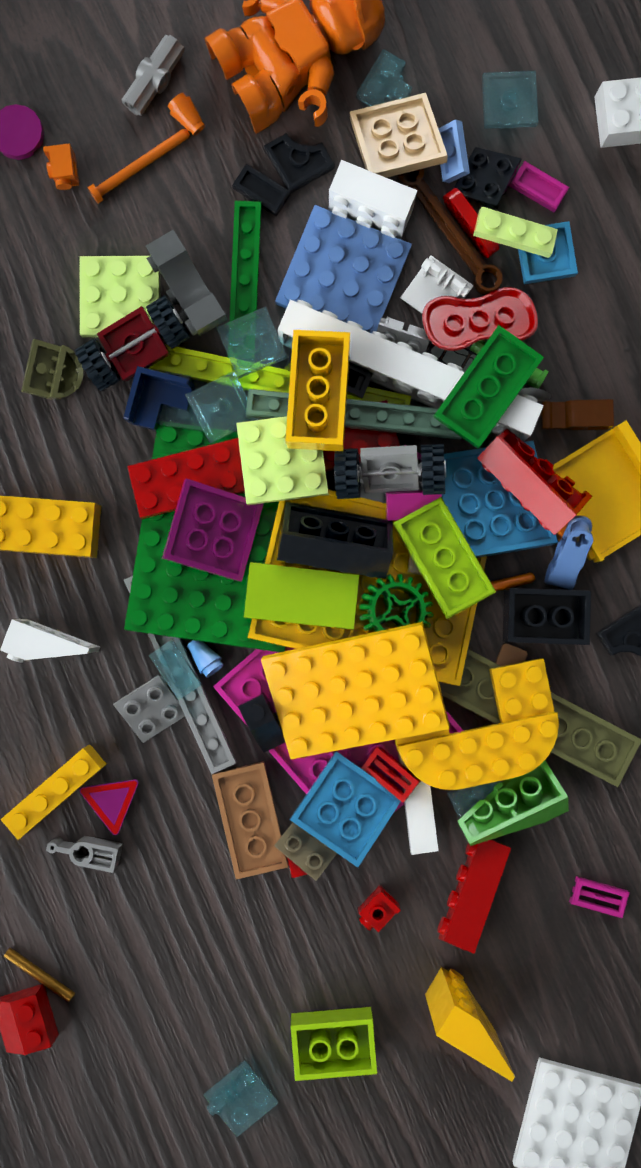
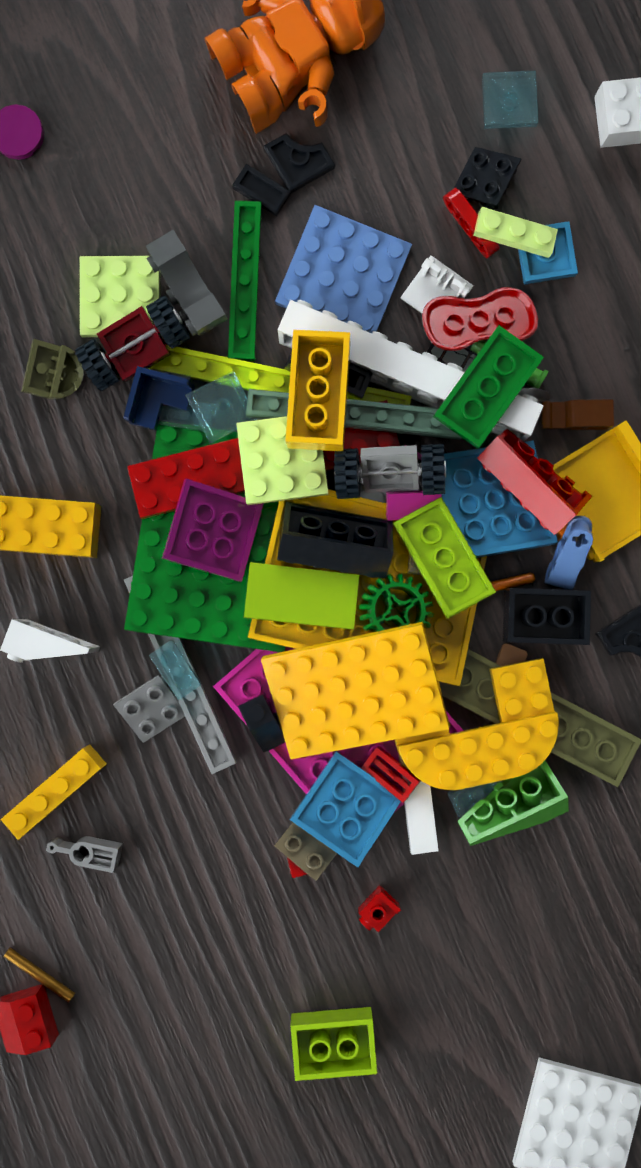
(62, 166): orange brick -> none
(111, 801): piece -> none
(136, 166): orange bar -> none
(153, 75): light grey piece -> none
(186, 113): orange cone -> none
(206, 659): light blue cone -> none
(240, 1099): clear light blue hinge -> none
(249, 819): medium nougat plate -> none
(251, 342): clear light blue plate -> none
(371, 199): white brick -> none
(384, 81): clear light blue hinge -> none
(398, 136): tan plate -> none
(415, 336): light grey hinge -> none
(453, 233): reddish brown piece -> none
(455, 146): light blue plate -> none
(463, 1023): yellow slope -> none
(473, 895): red wedge -> none
(539, 186): dark pink tile -> none
(577, 891): dark pink tile -> none

